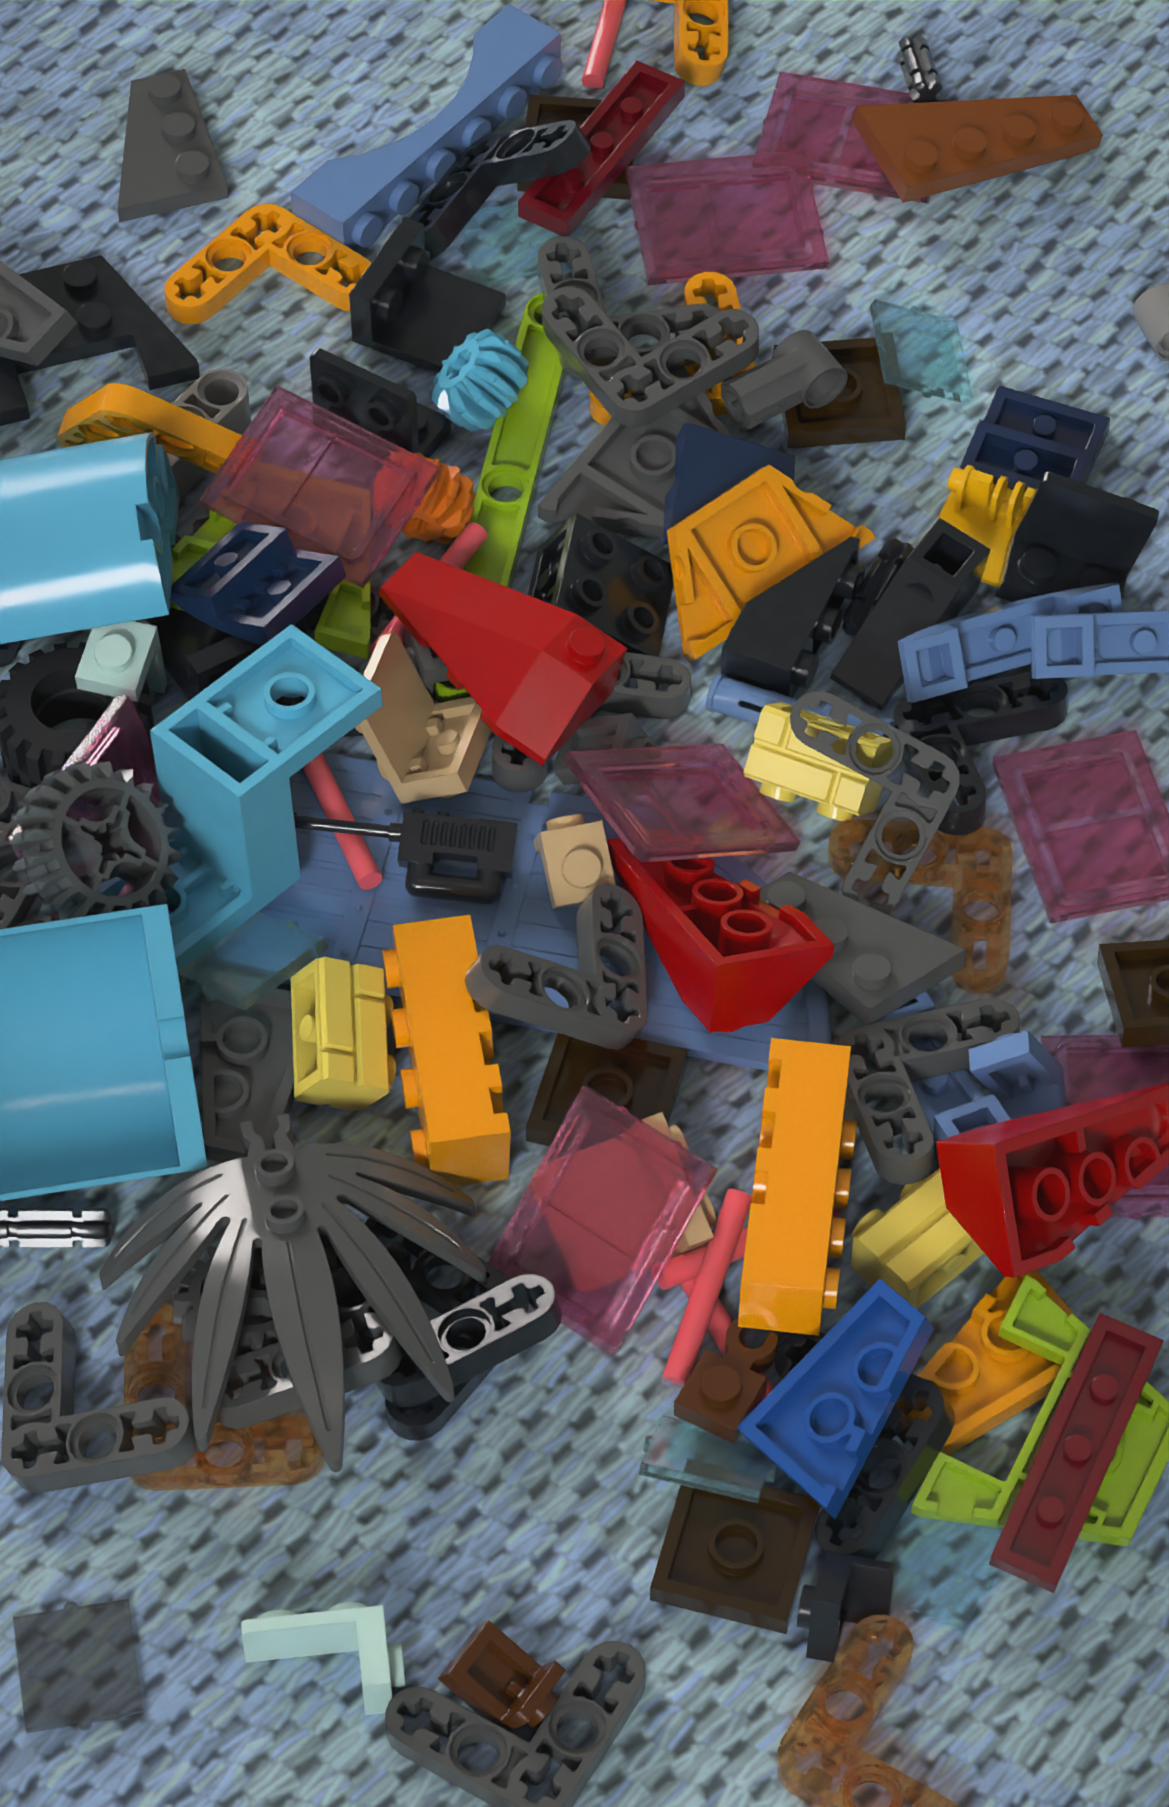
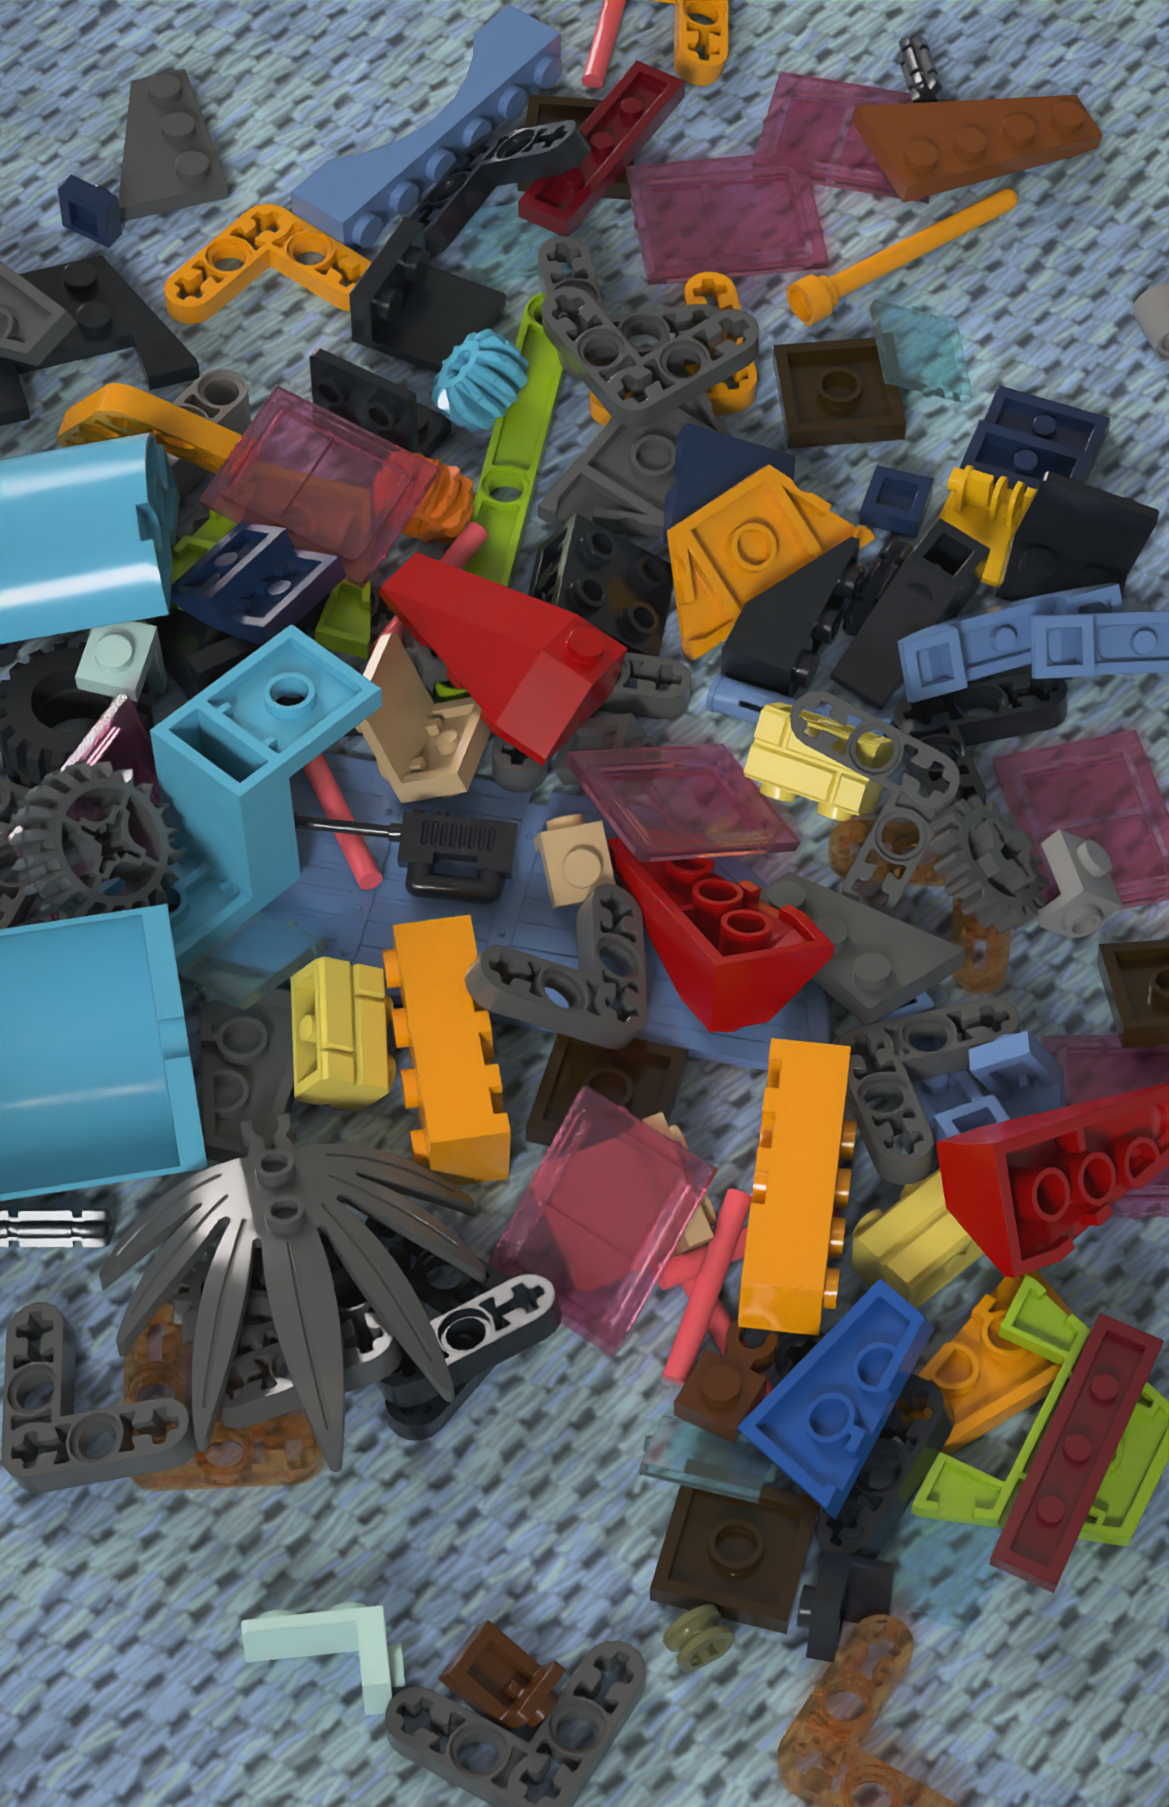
(77, 1666): clear smoke piece -> none
(90, 210): none -> dark blue plate
(698, 1638): none -> olive bush
(795, 374): dark grey piece -> none
(815, 297): none -> light orange piece
(896, 501): none -> dark blue plate
(988, 864): none -> dark grey gear
(1084, 883): none -> light grey bracket

